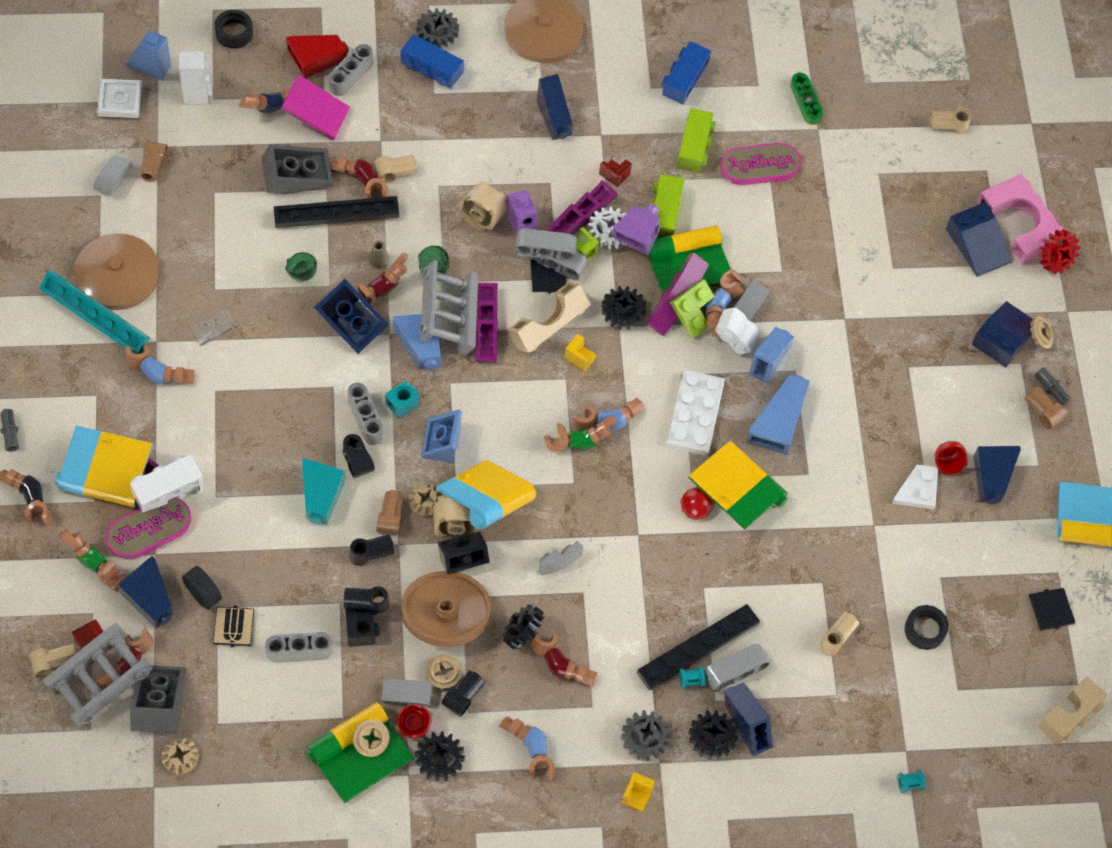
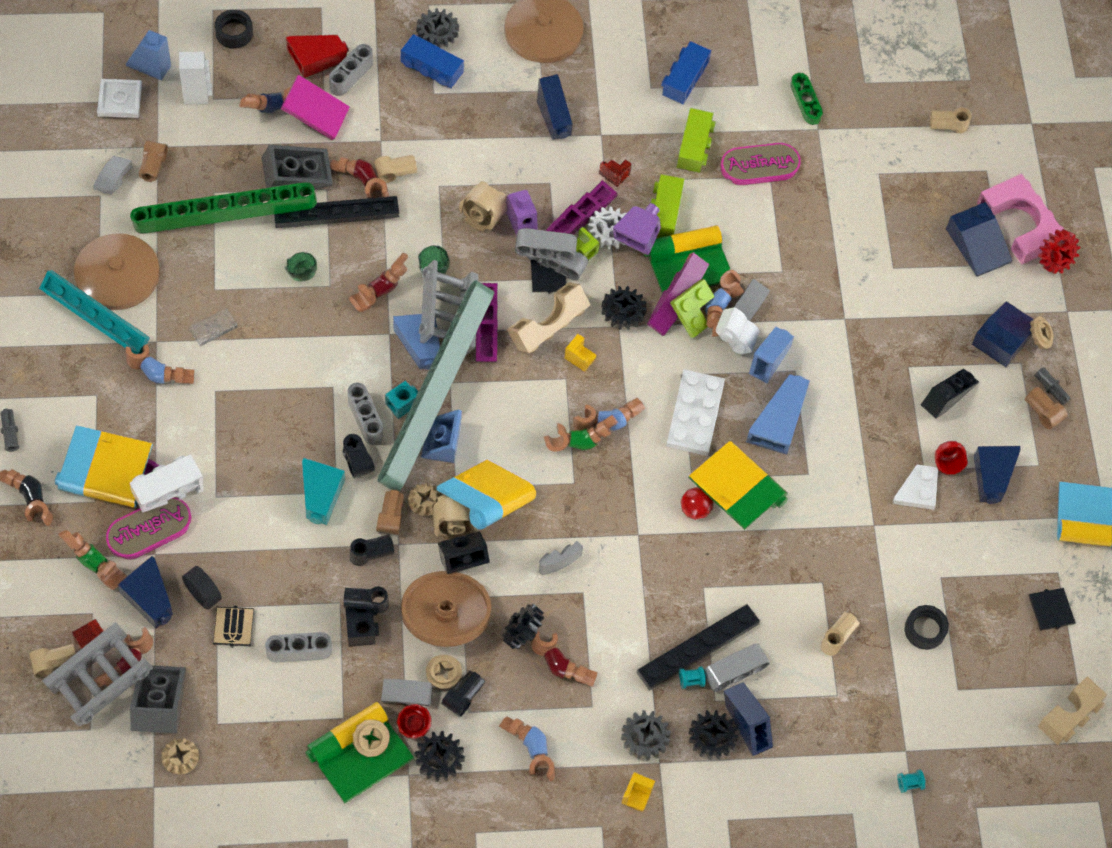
(213, 205): none -> green beam
(350, 315): dark blue slope -> none
(378, 255): dark tan cone -> none
(435, 386): none -> beam
(948, 392): none -> black slope

